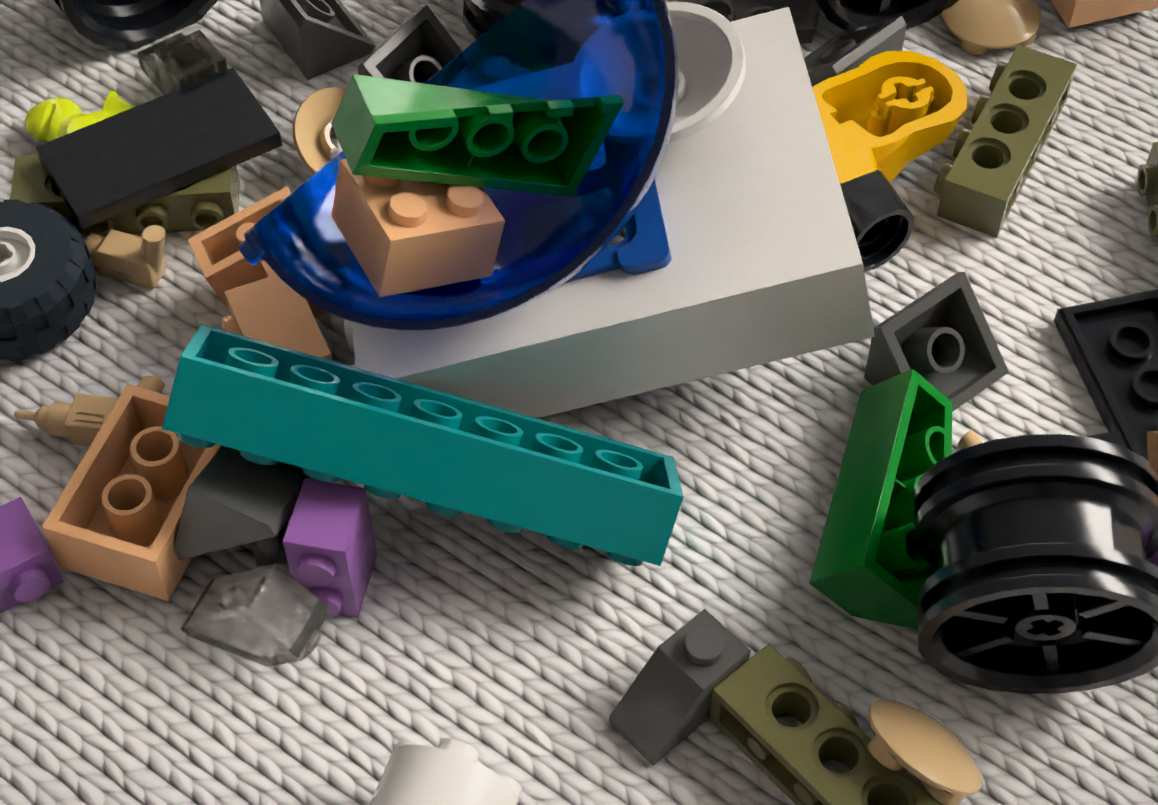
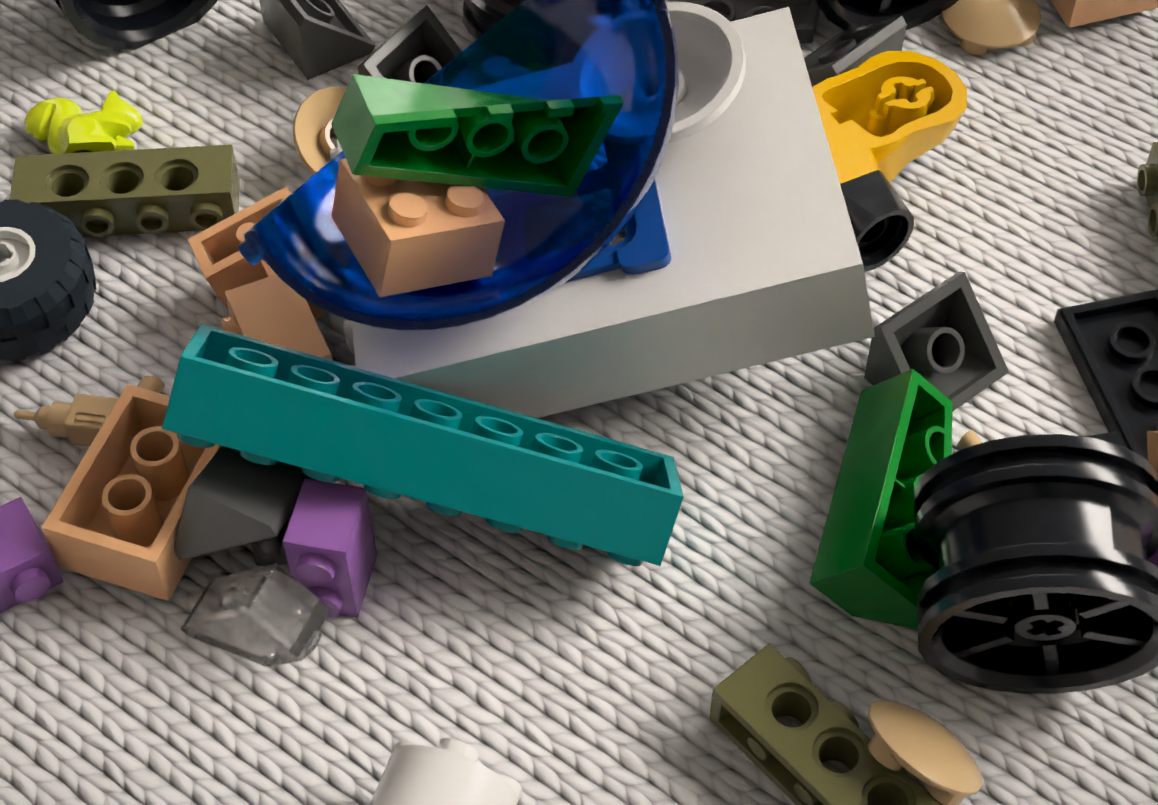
(129, 256): tan piece -> none
(158, 147): black tile -> none
(181, 61): clear smoke brick -> none
(676, 686): dark grey slope -> none
(1004, 141): olive brick -> none

